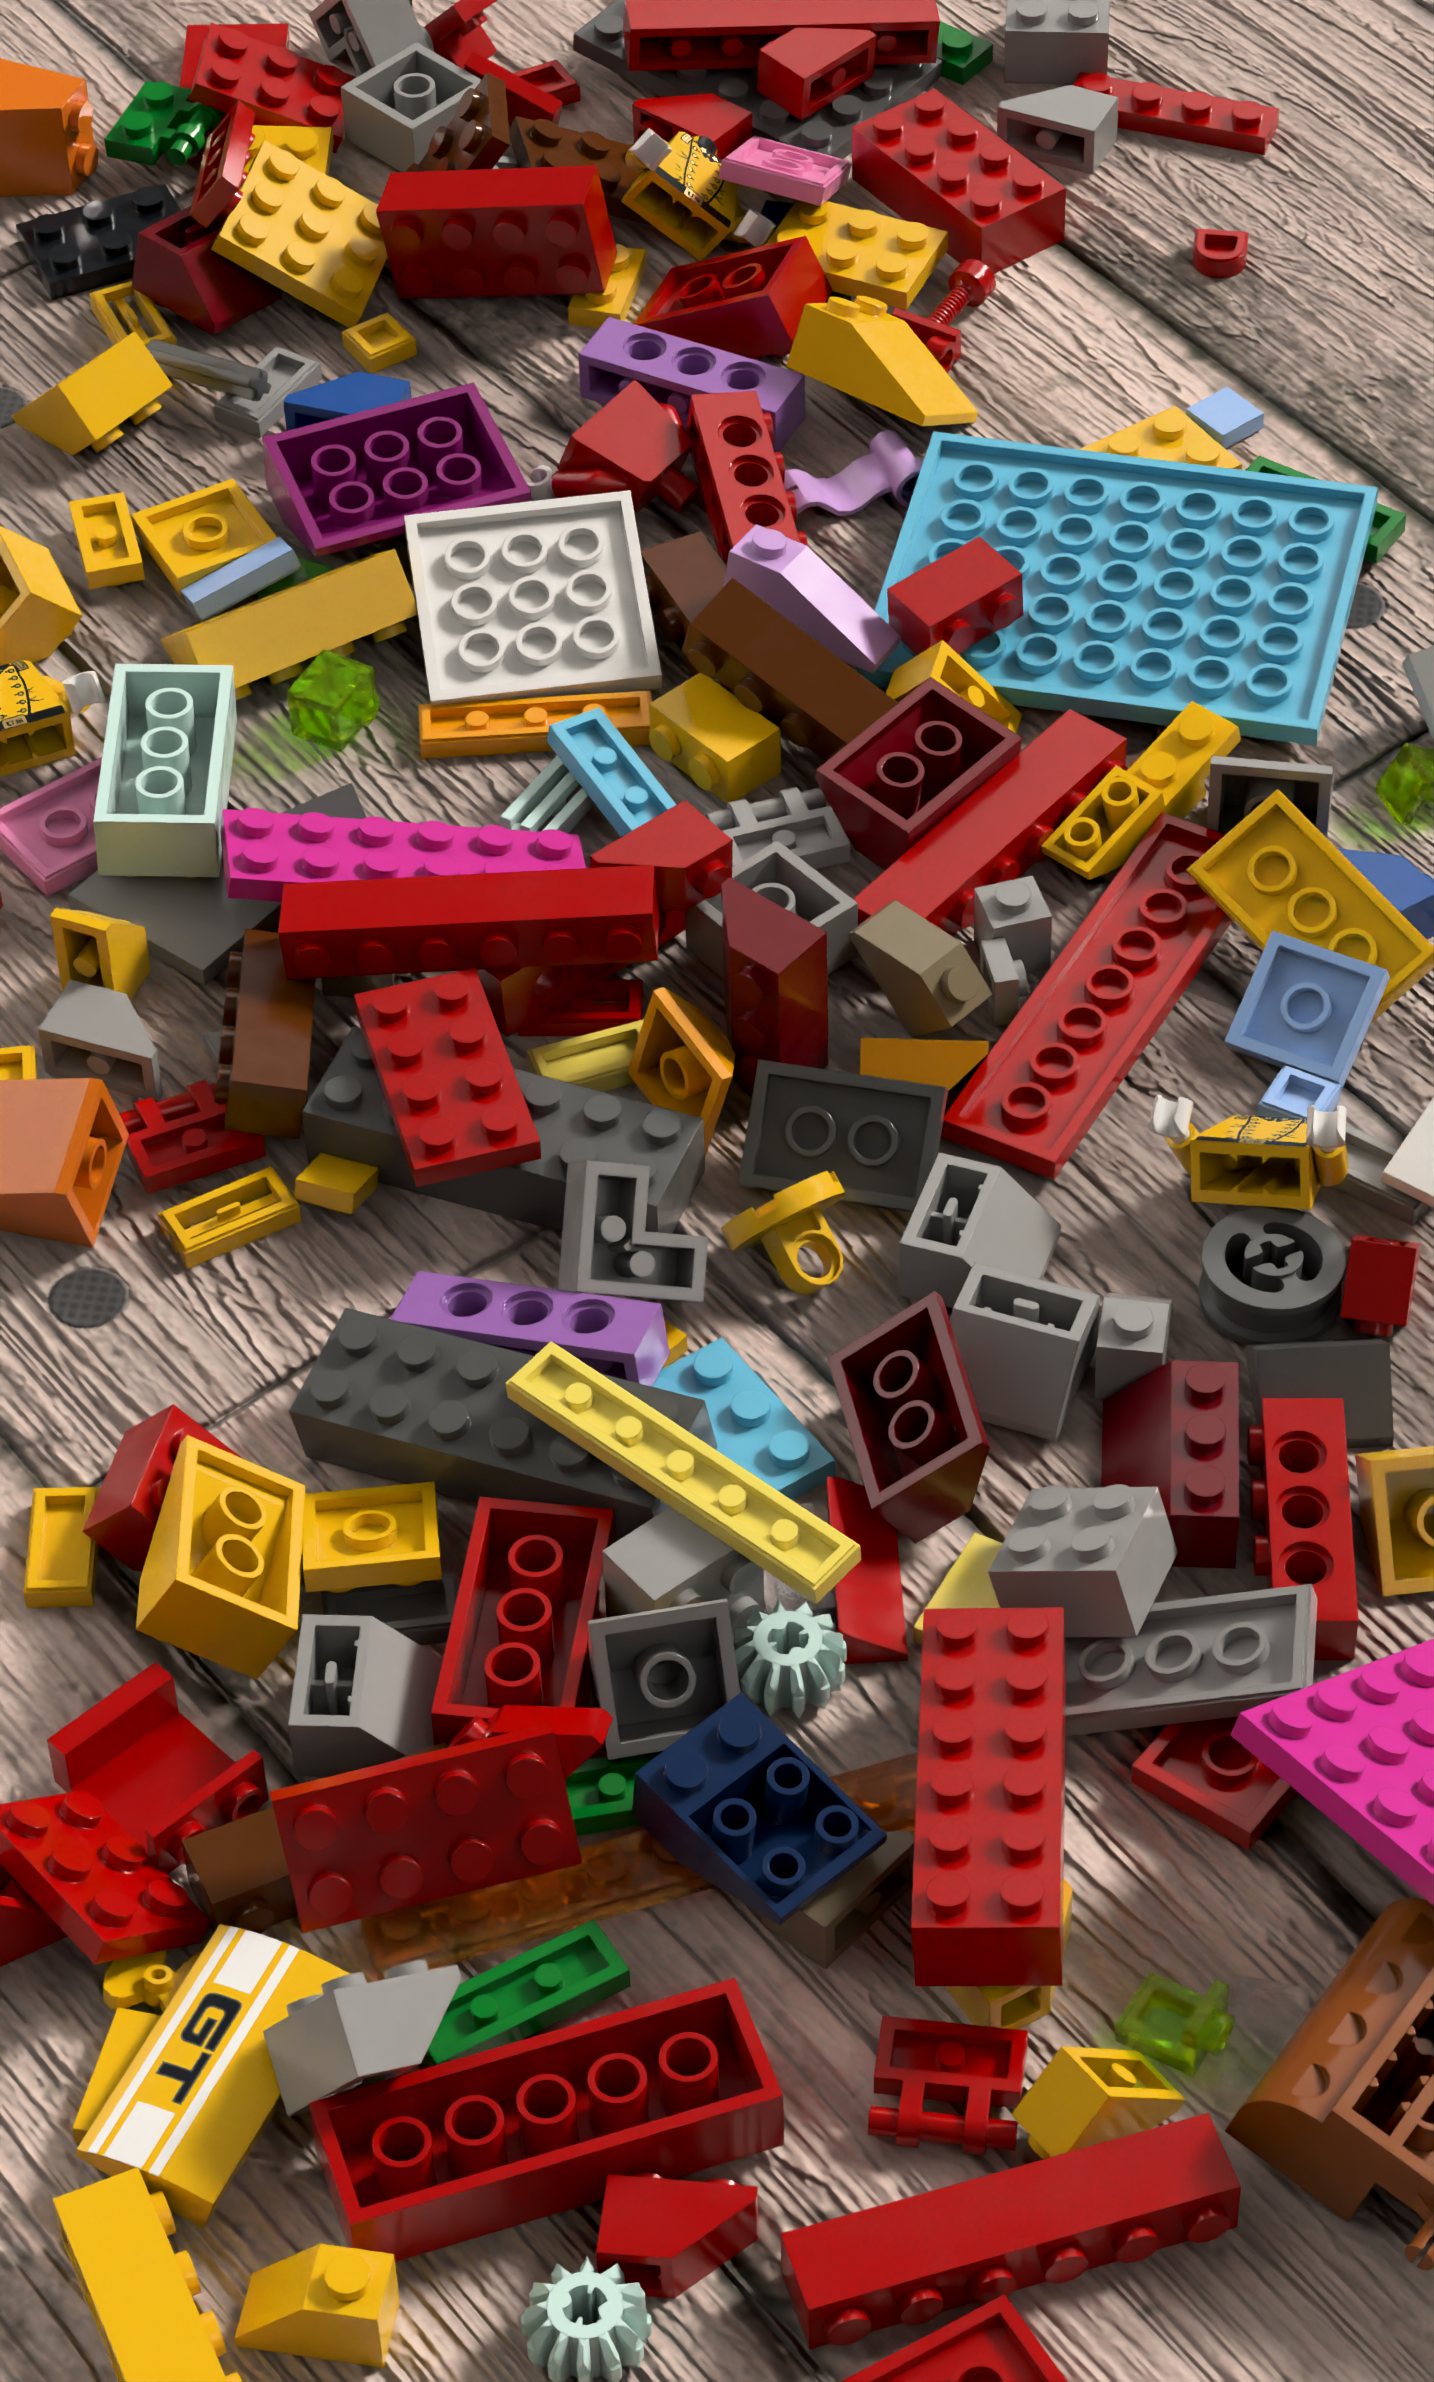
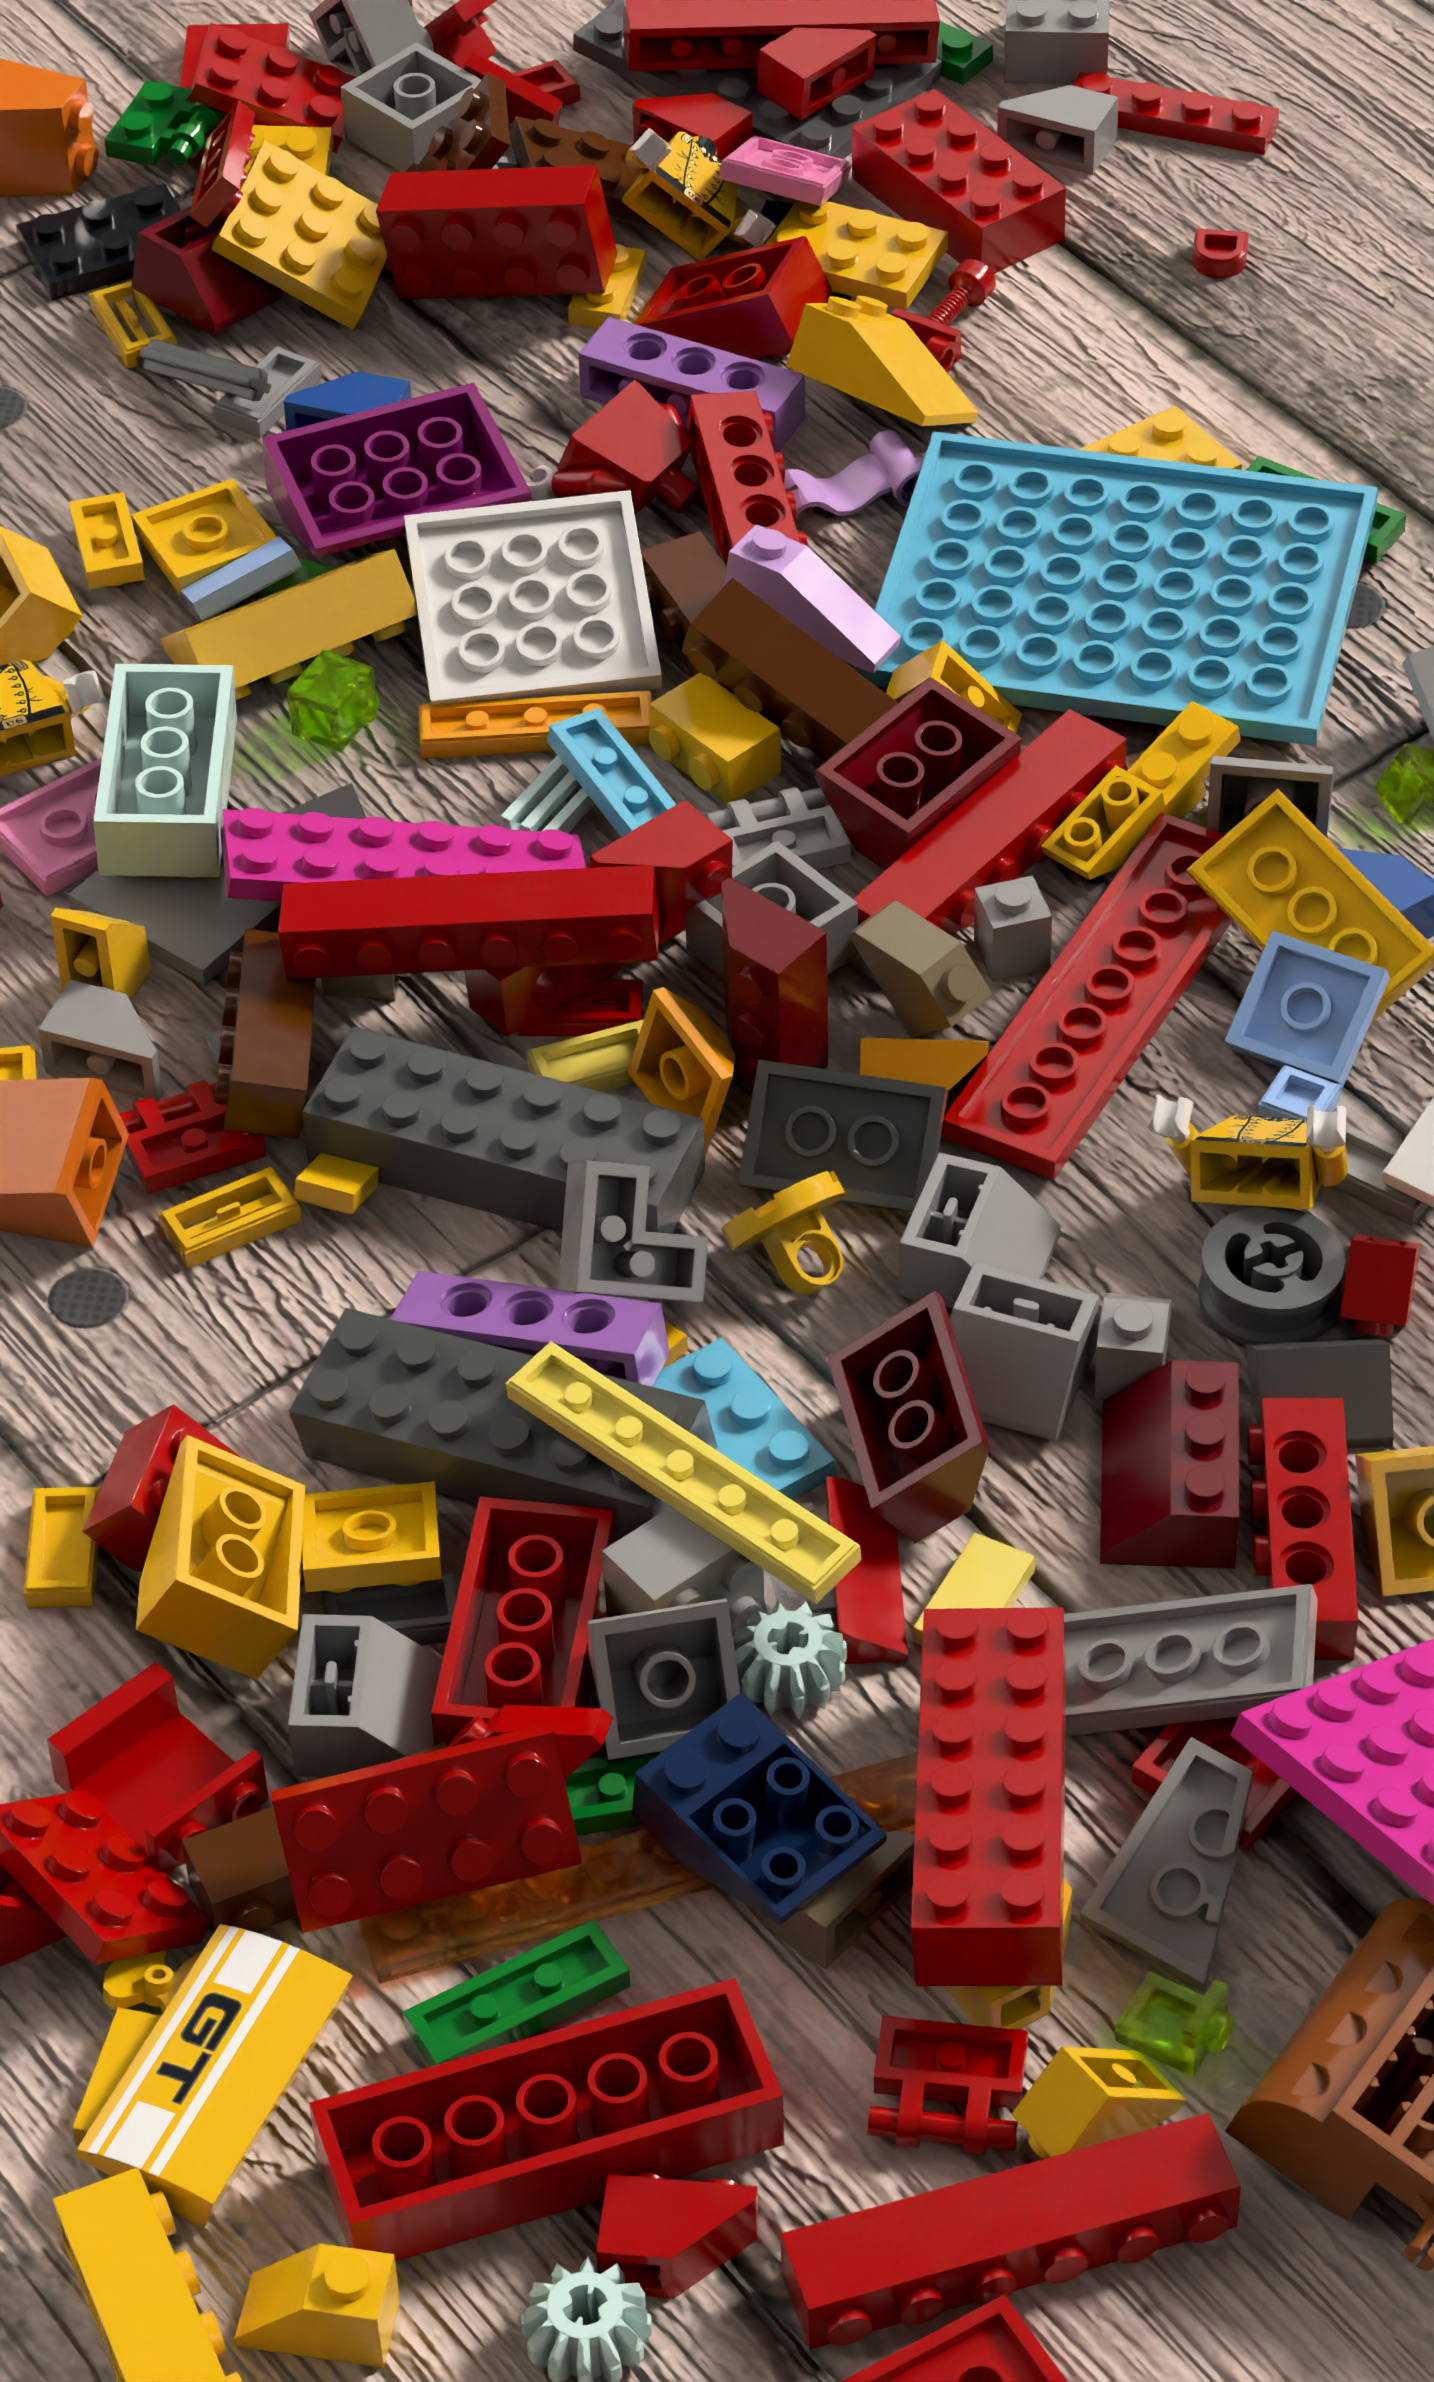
(98, 398): yellow slope -> none
(358, 2031): light grey slope -> none
(379, 343): yellow tile -> none
(447, 1077): red plate -> none
(956, 599): red brick -> none
(1004, 978): light grey plate -> none
(1088, 1552): light grey brick -> none
(1176, 1866): none -> light grey wing
(1226, 417): light blue tile -> none

